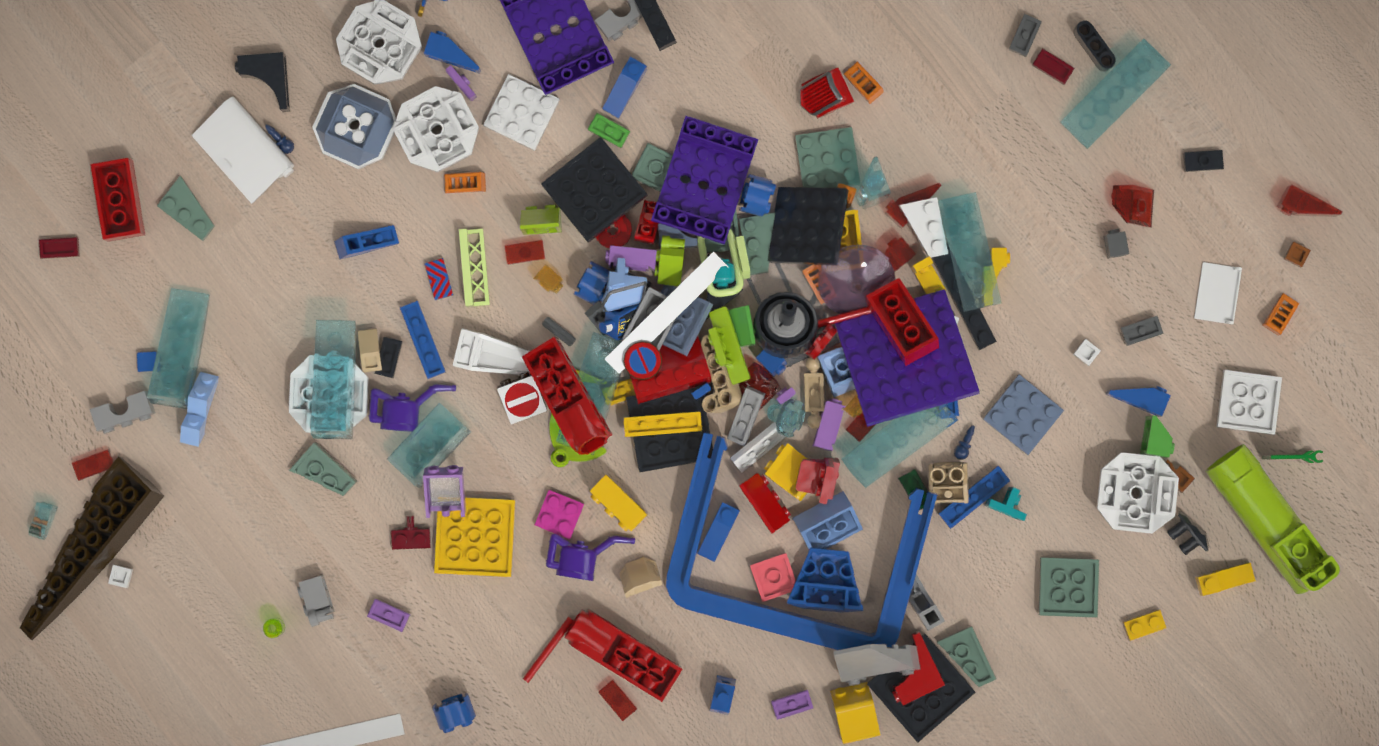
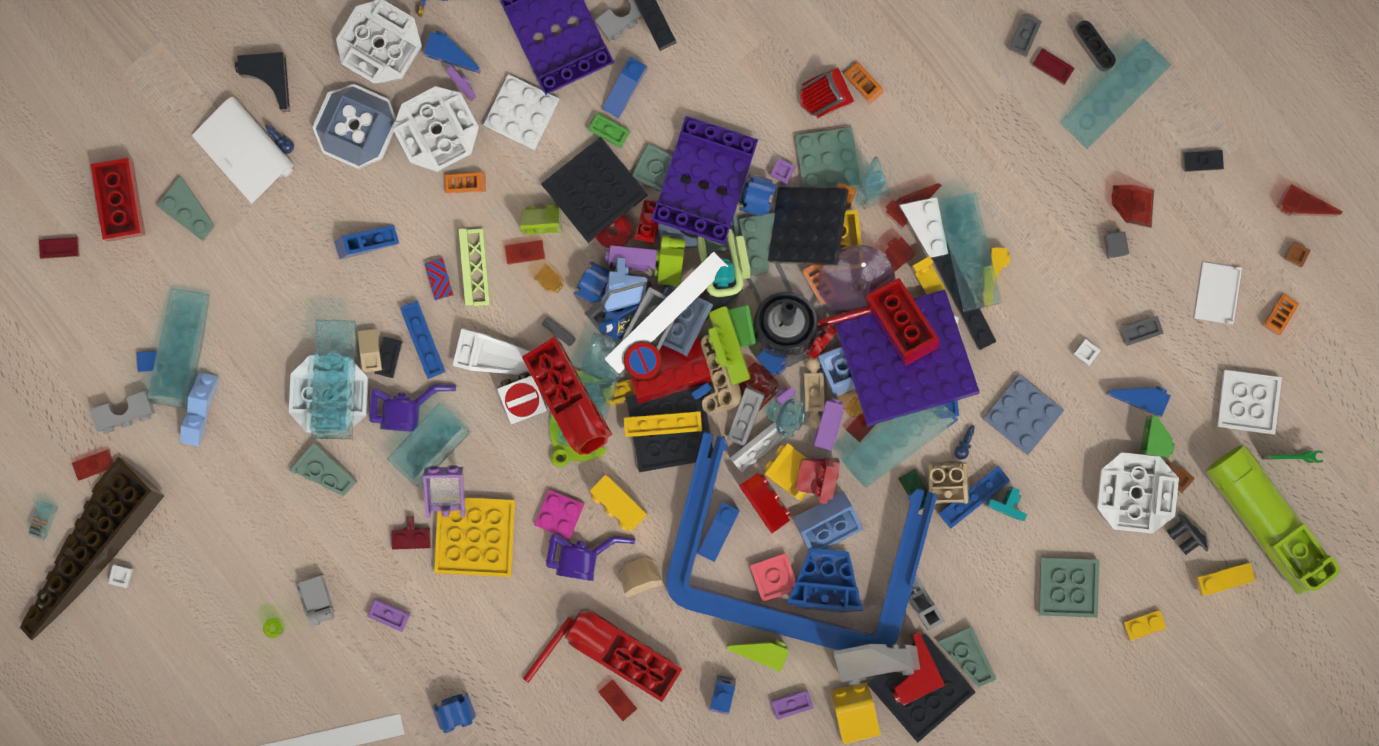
(764, 652): none -> lime slope
(782, 171): none -> medium lavender plate

